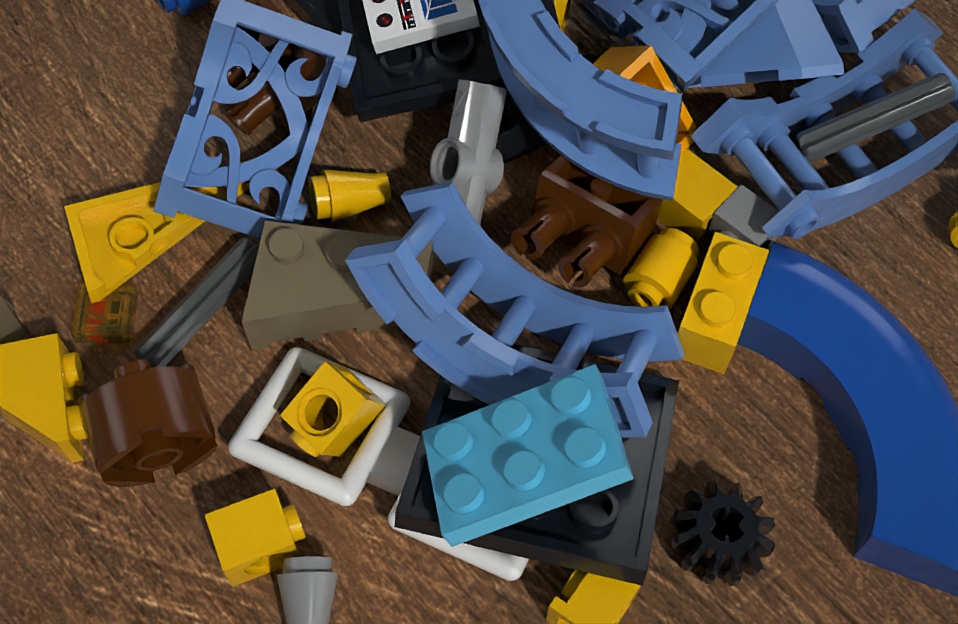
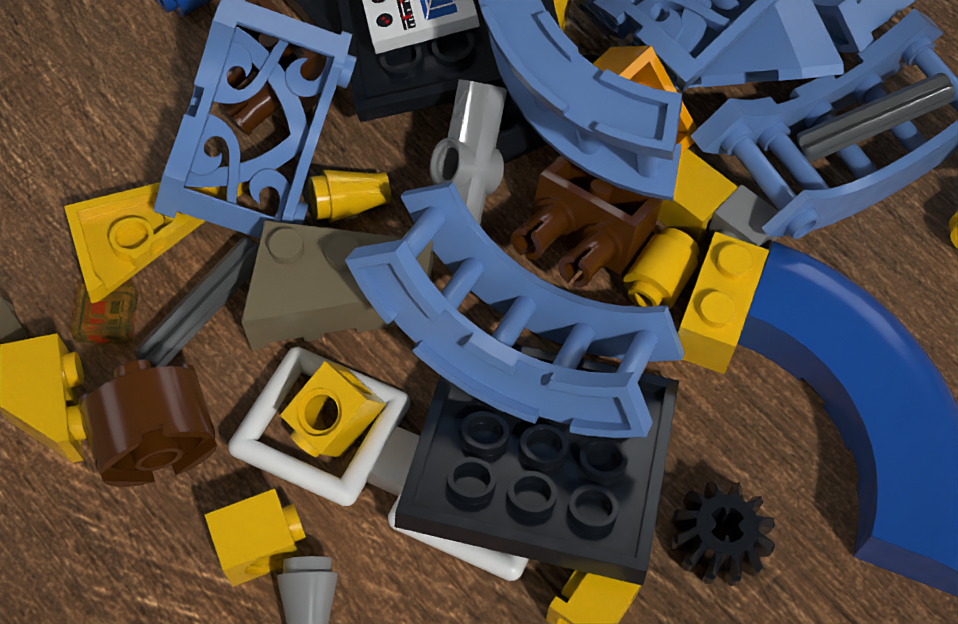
(525, 456): medium azure plate -> none

